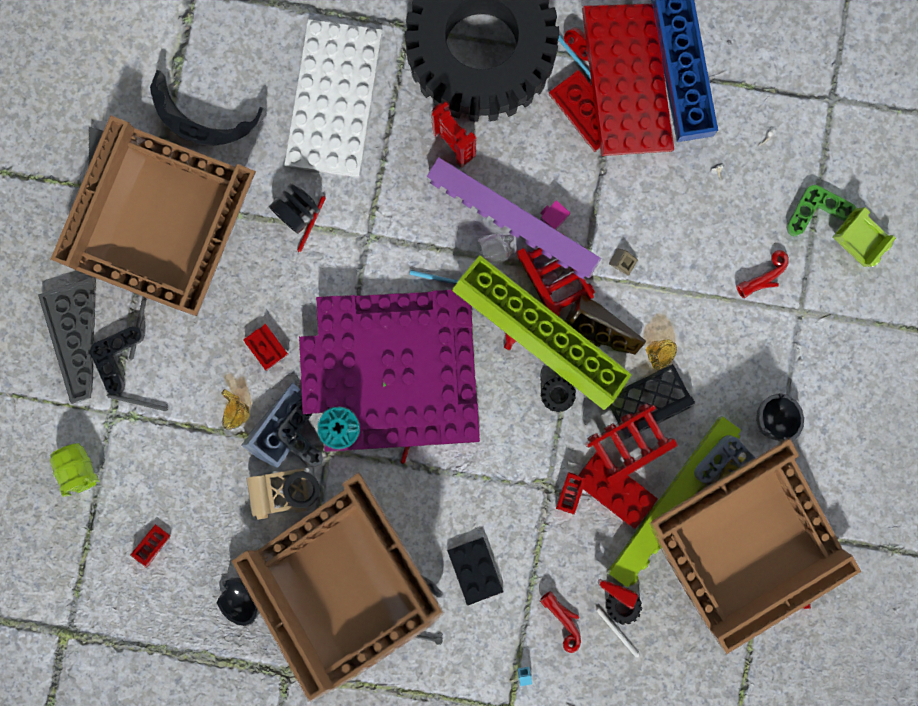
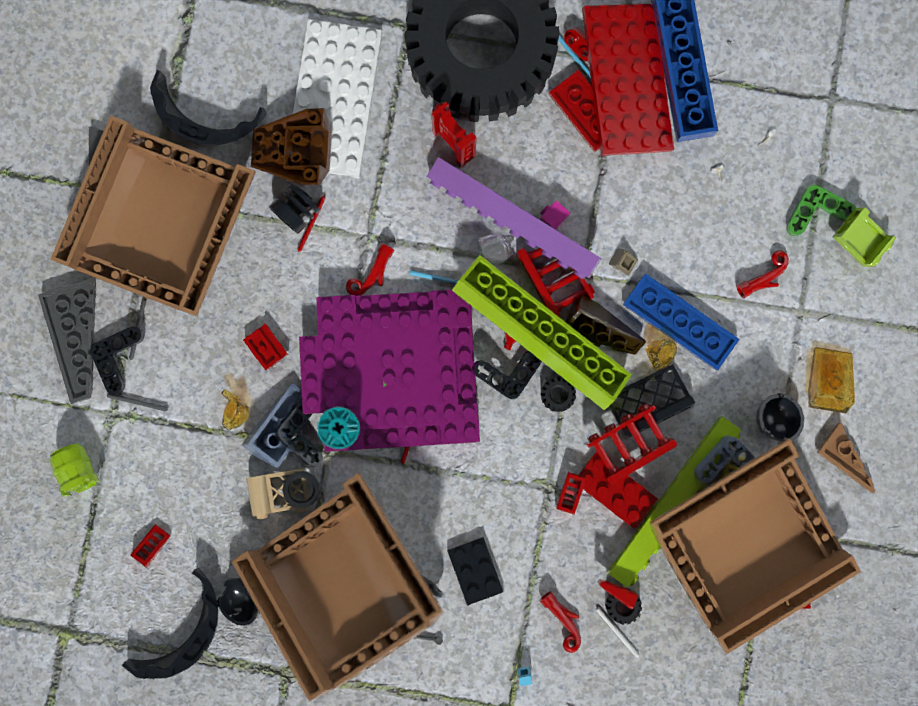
(191, 649): none -> black windscreen
(294, 147): none -> reddish brown wedge
(376, 271): none -> red plant
(506, 381): none -> black beam
(681, 322): none -> blue plate
(831, 380): none -> clear yellow slope
(840, 453): none -> medium nougat wing

